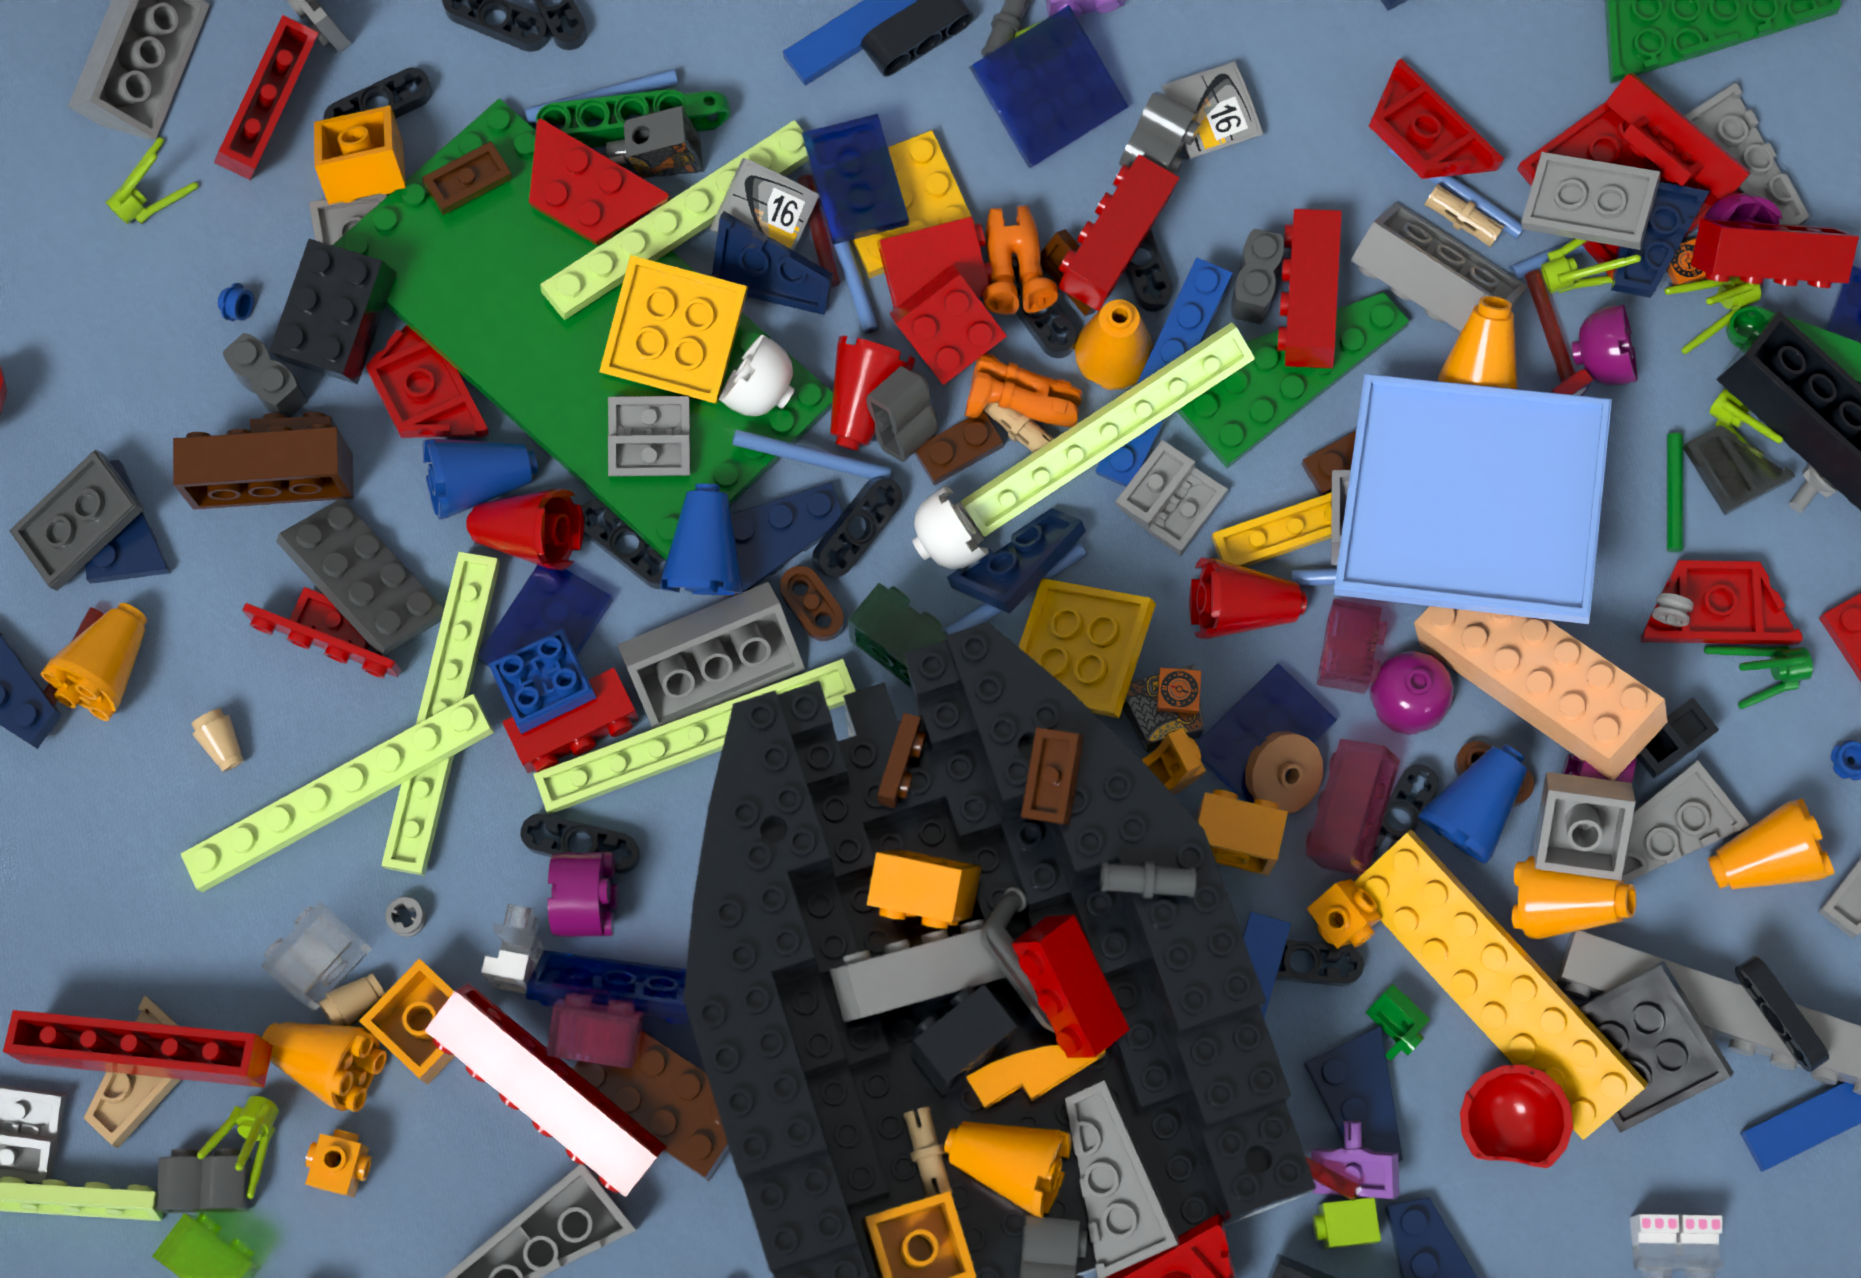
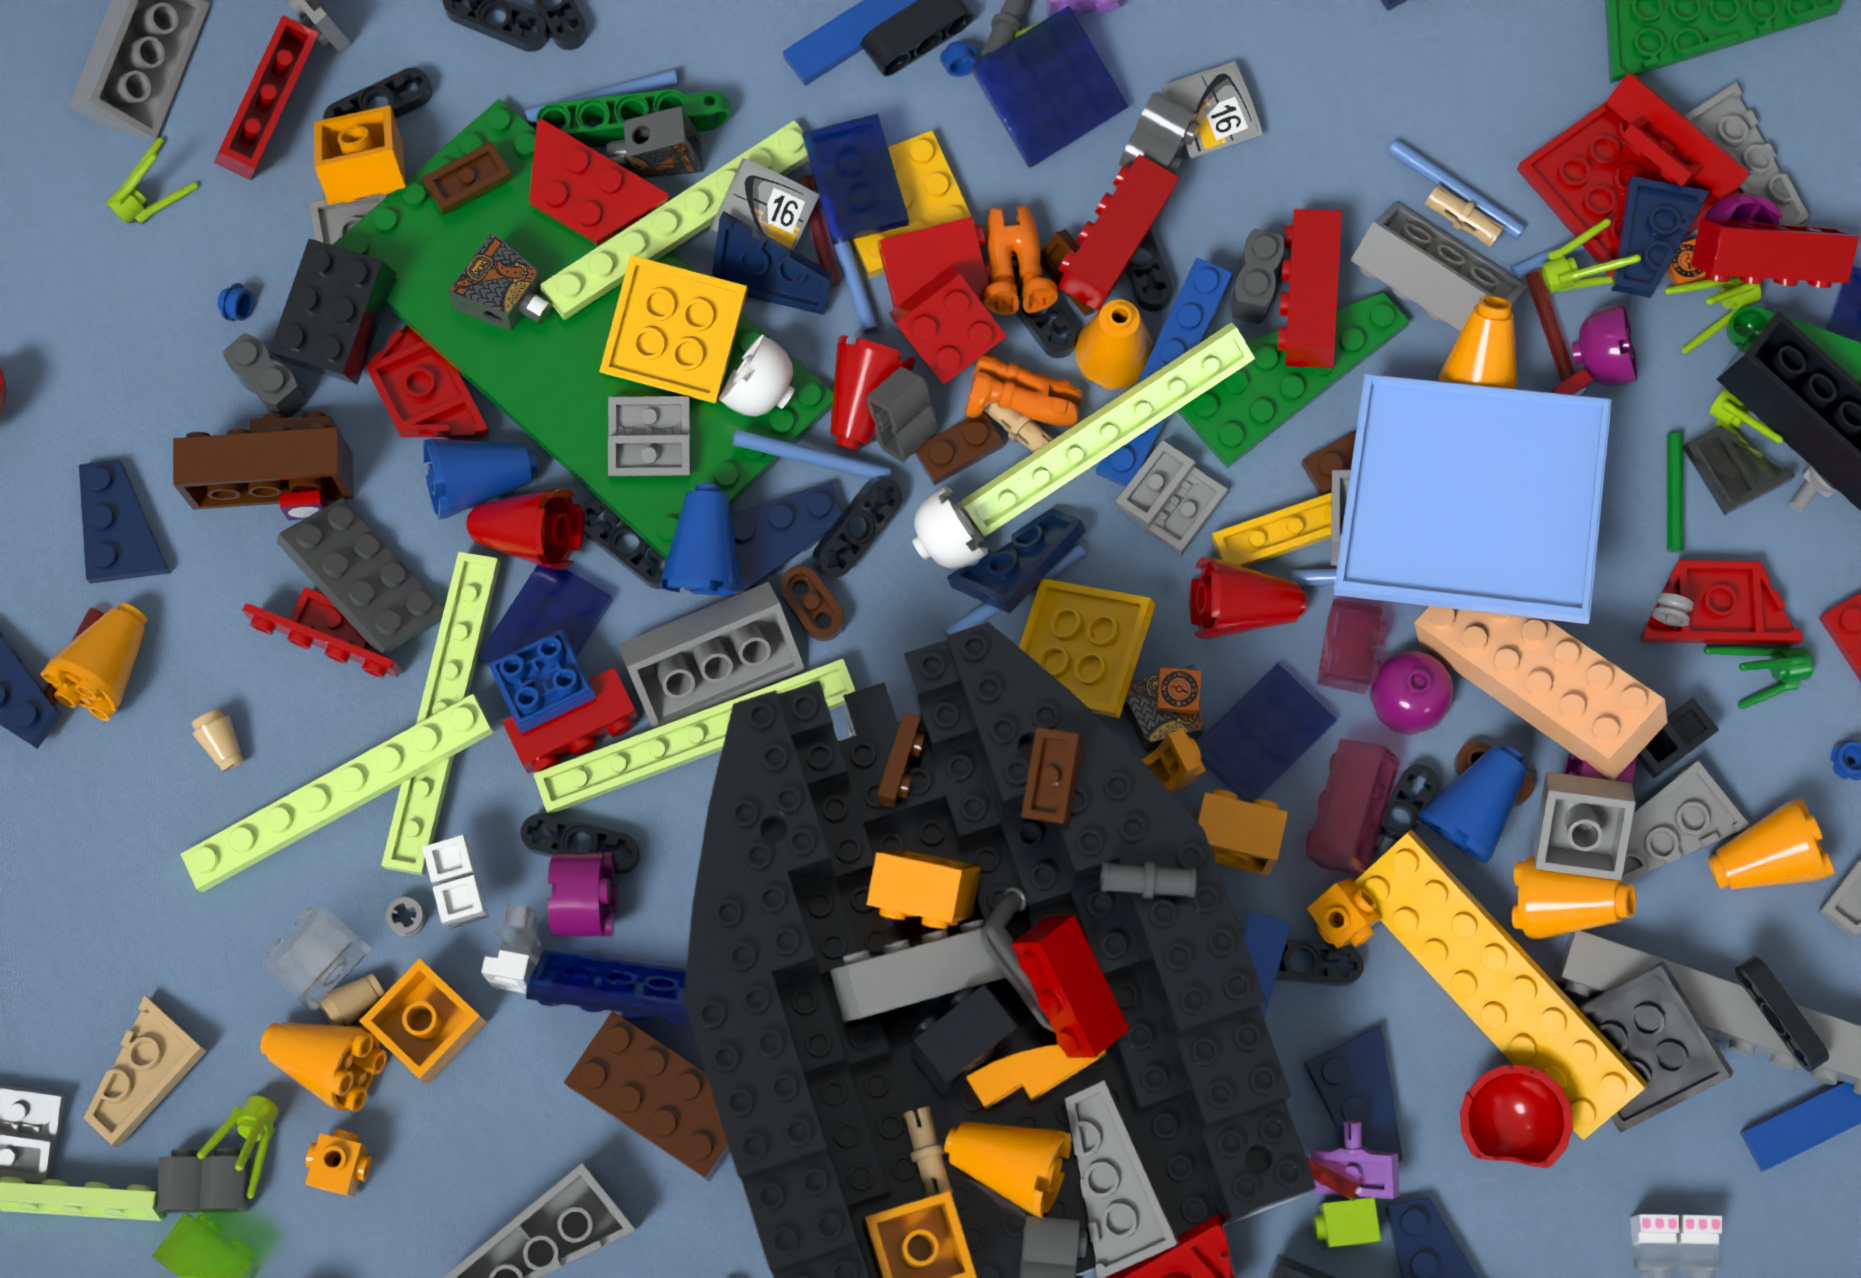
(76, 520): dark grey tile -> none
(138, 1048): red brick -> none
(301, 503): none -> red tile
(457, 881): none -> white hips
(499, 287): none -> torso
(545, 1089): brick -> none
(595, 1031): clear pink brick -> none
(889, 627): clear green brick -> none
(958, 58): none -> blue plate
(1271, 761): medium nougat plate -> none
(1399, 1019): green bracket -> none
(1428, 130): red wing -> none
(1591, 200): light grey plate -> none

